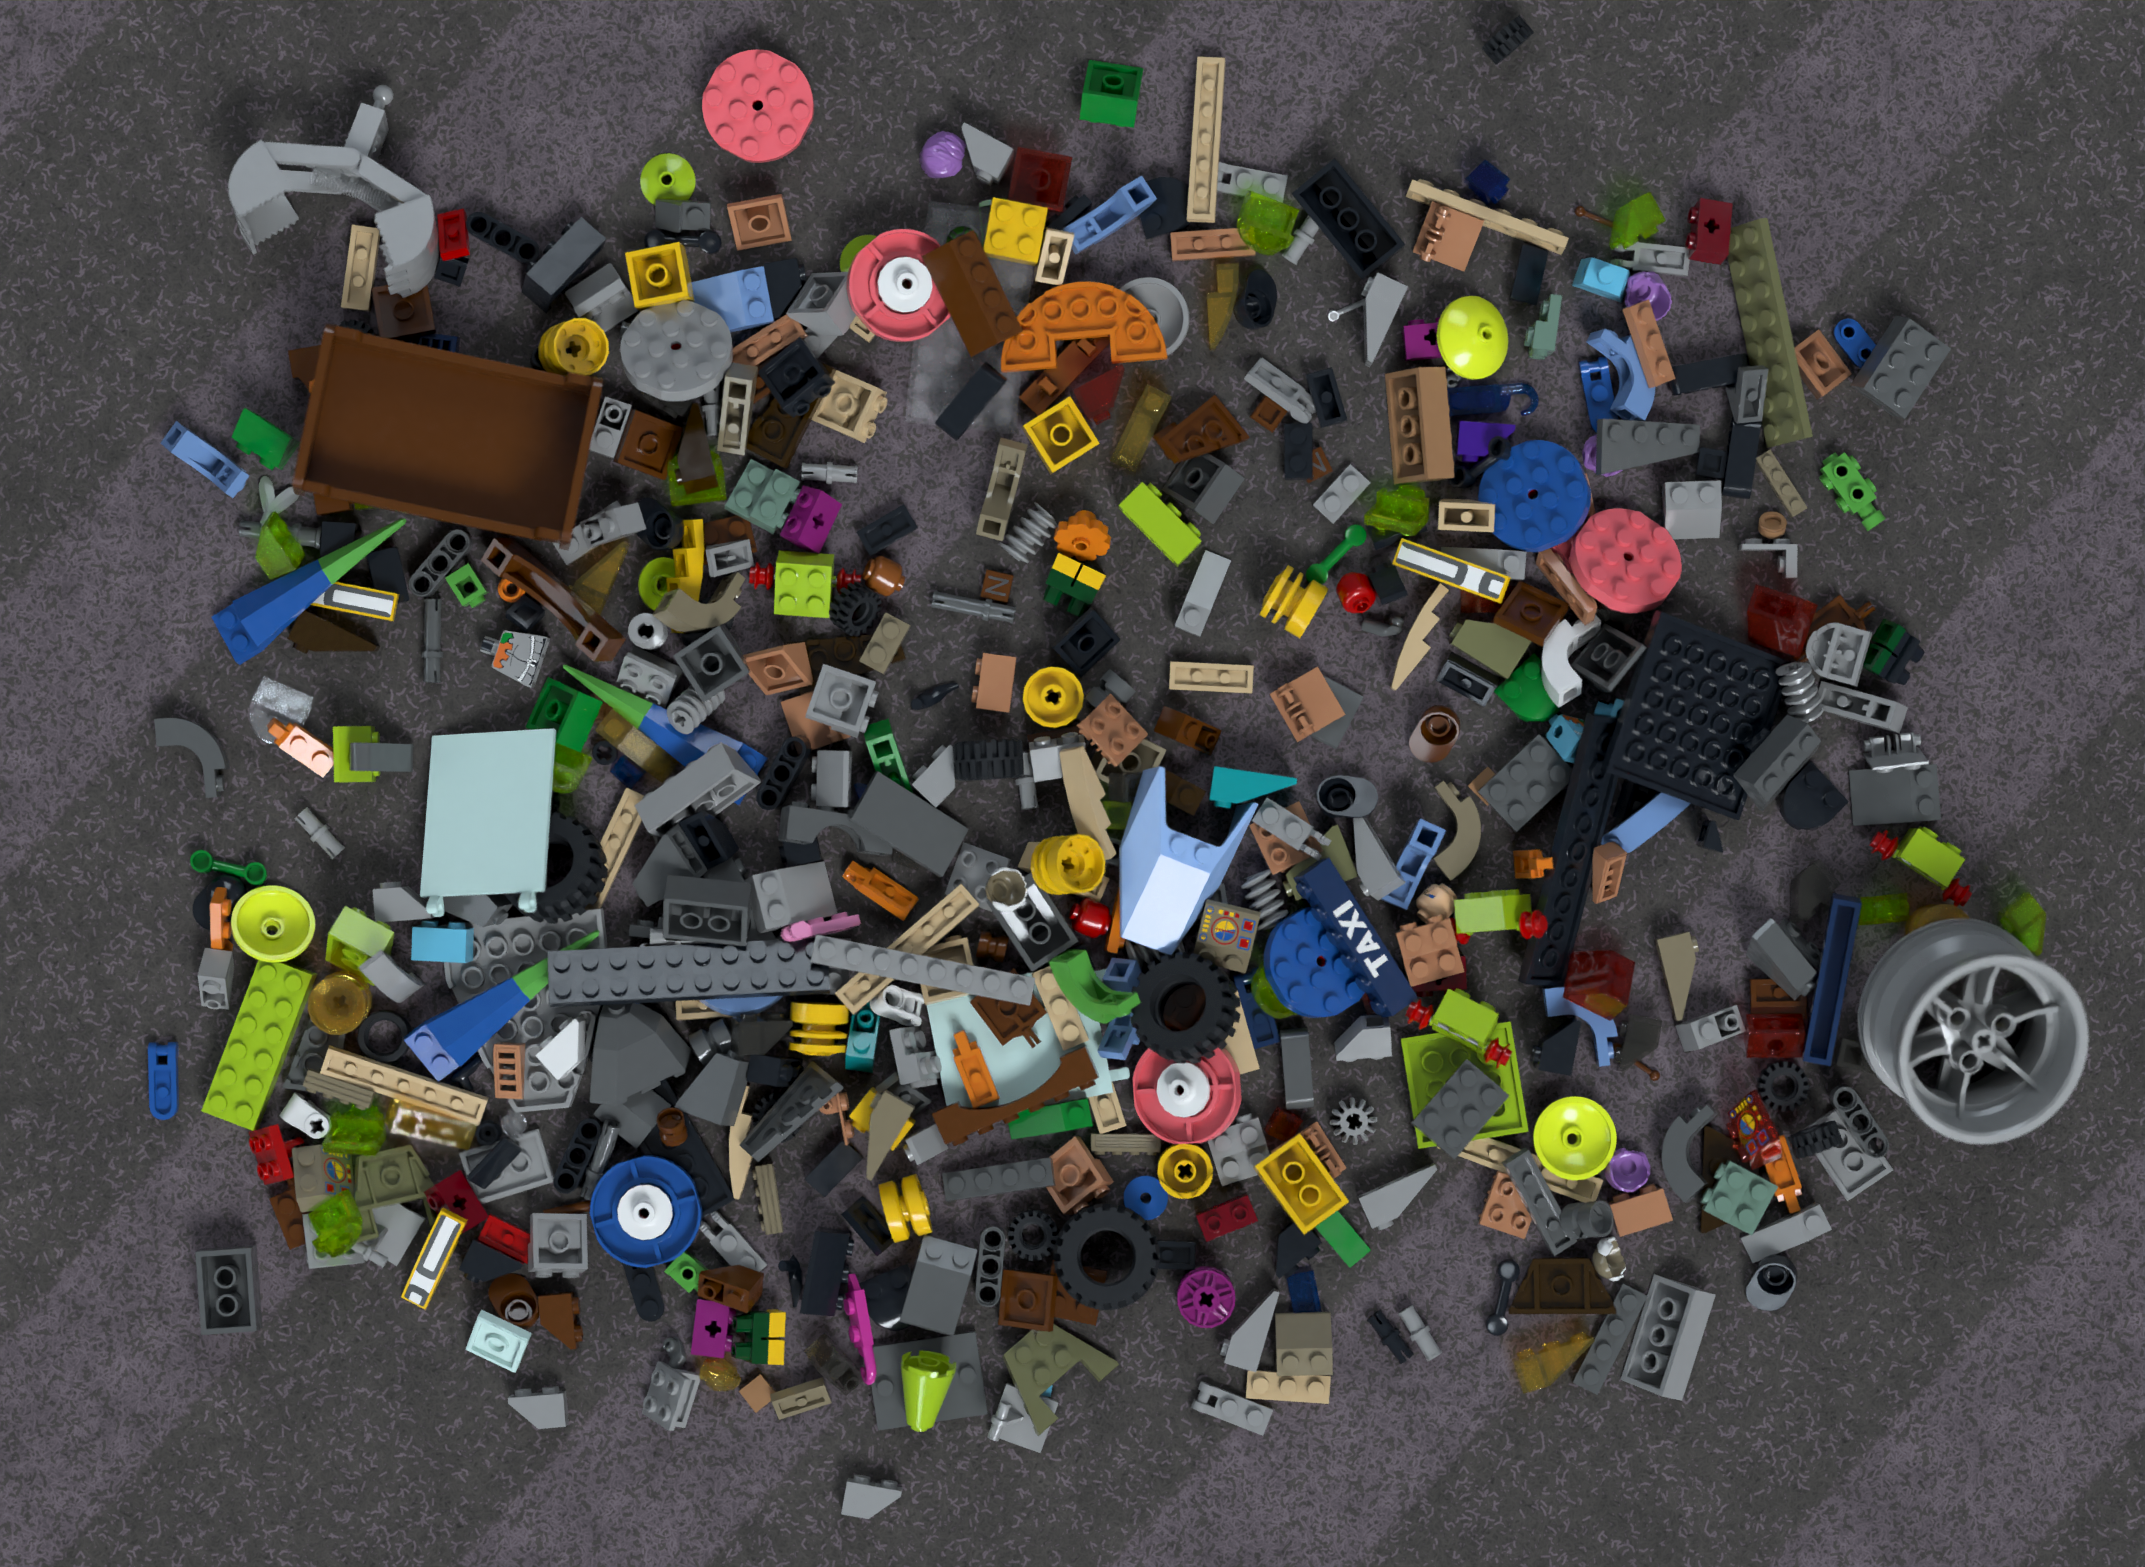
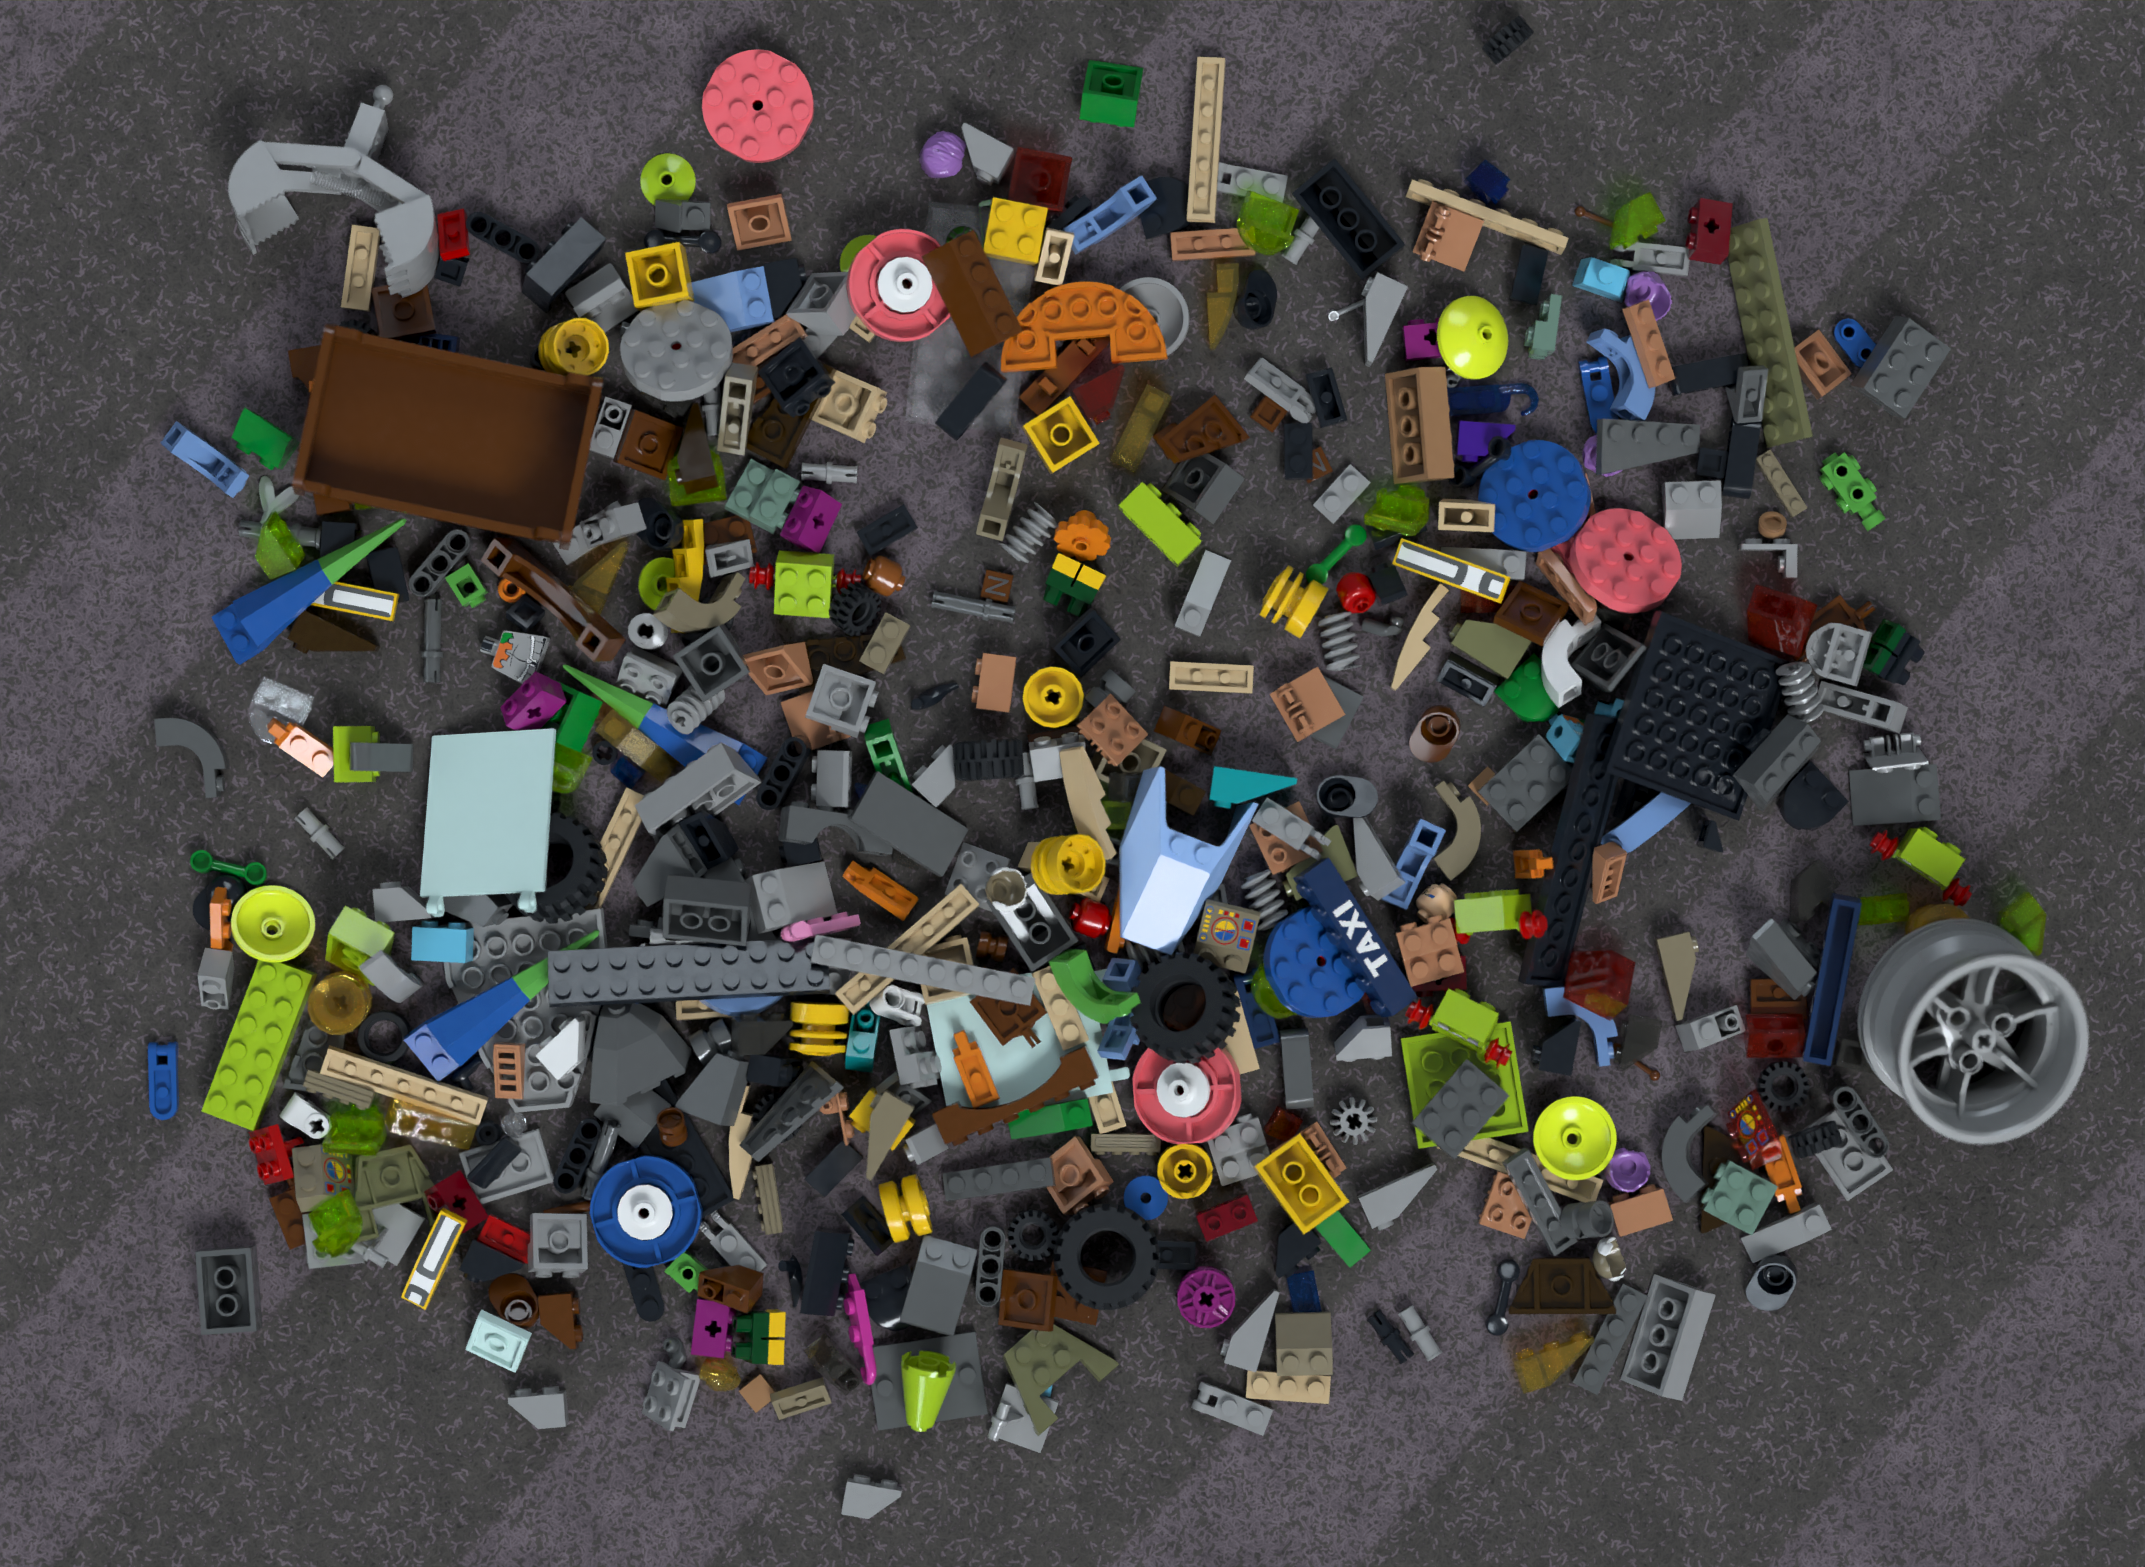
(533, 703): none -> magenta brick
(1339, 642): none -> light grey piece

